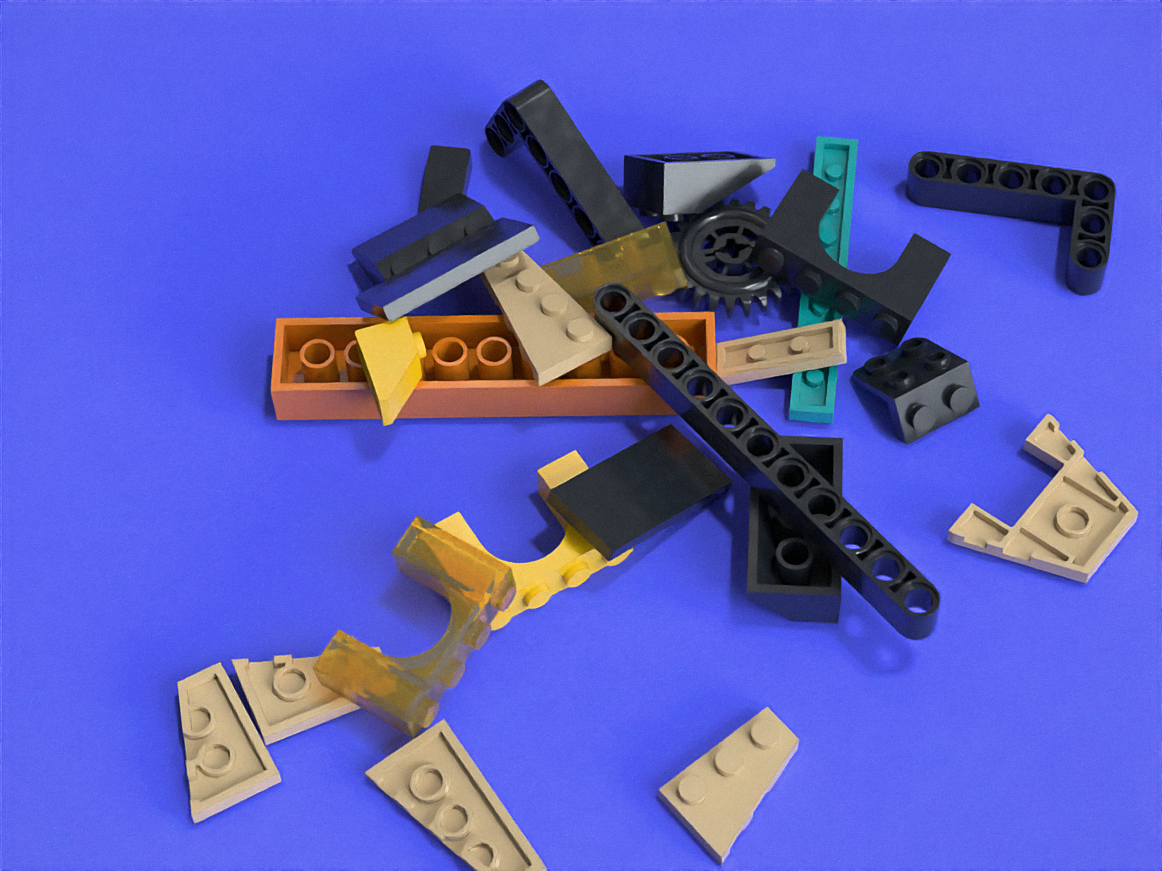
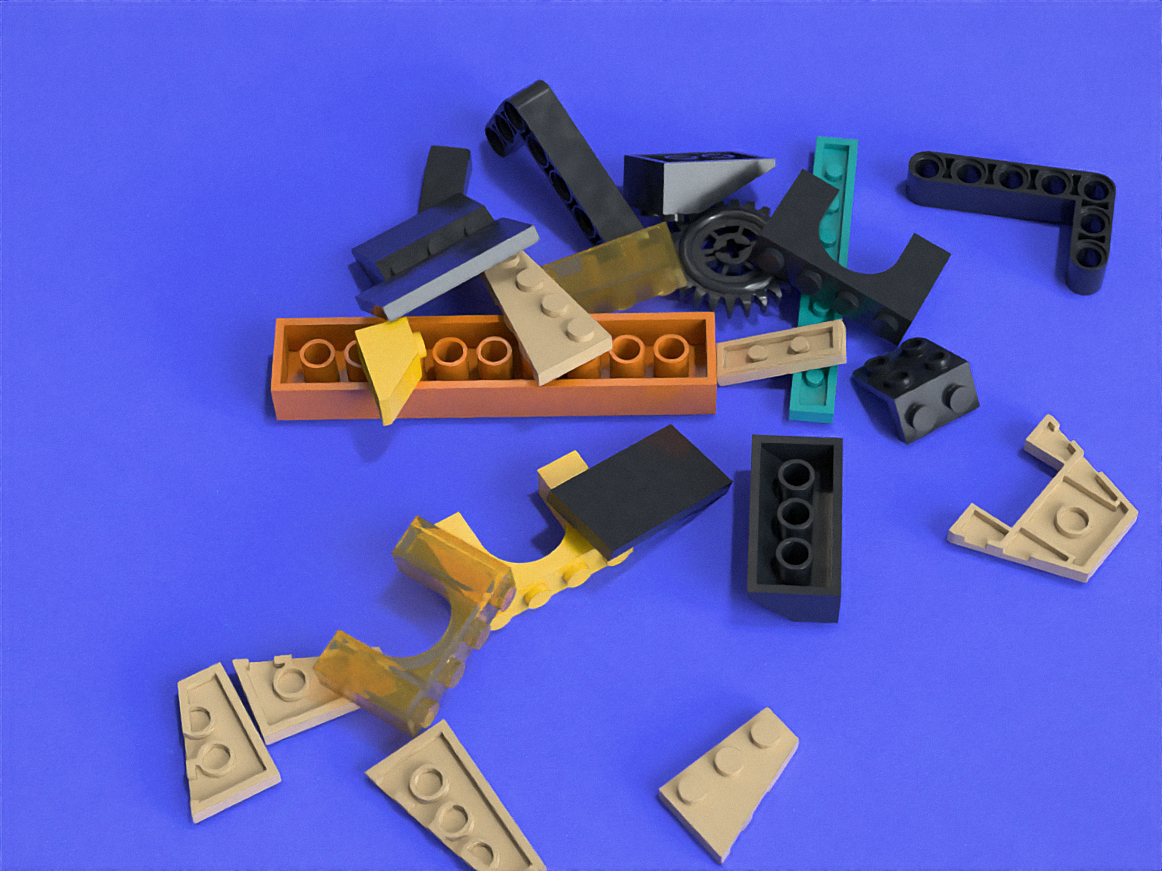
(768, 474): black beam -> none

